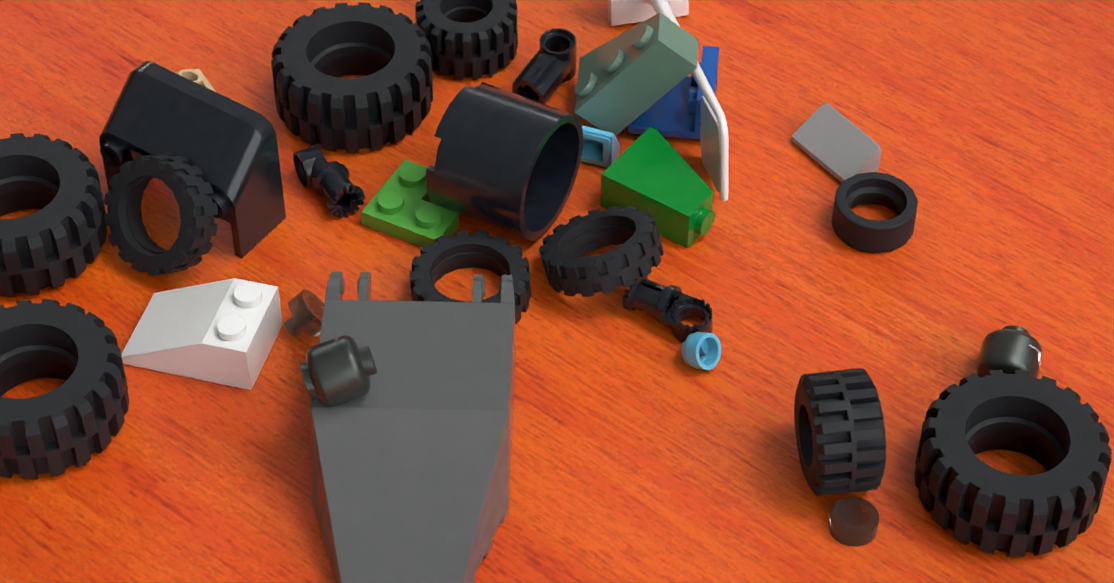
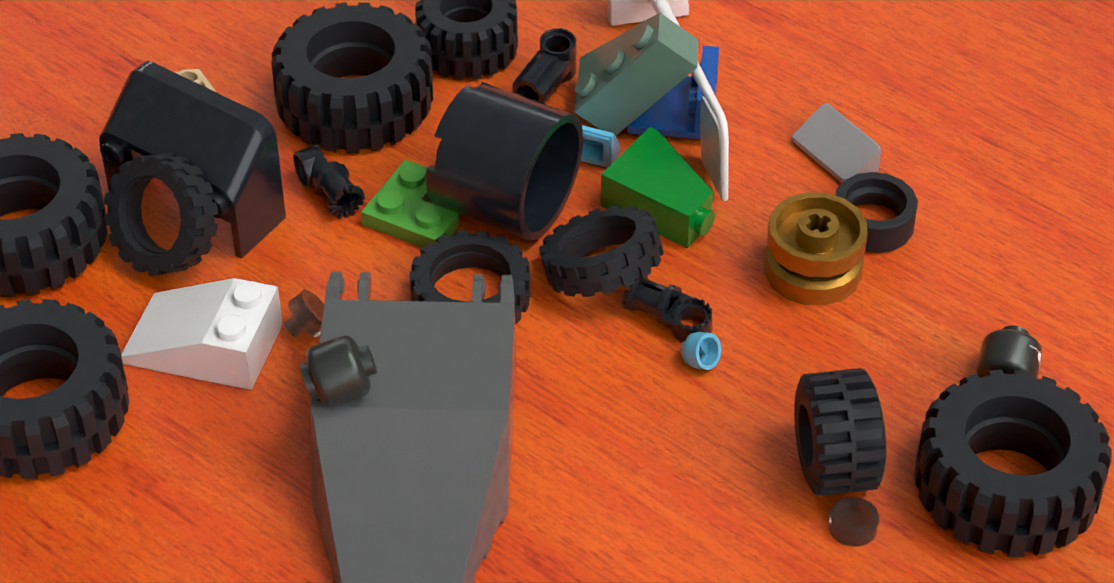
(815, 248): none -> pearl gold wheel

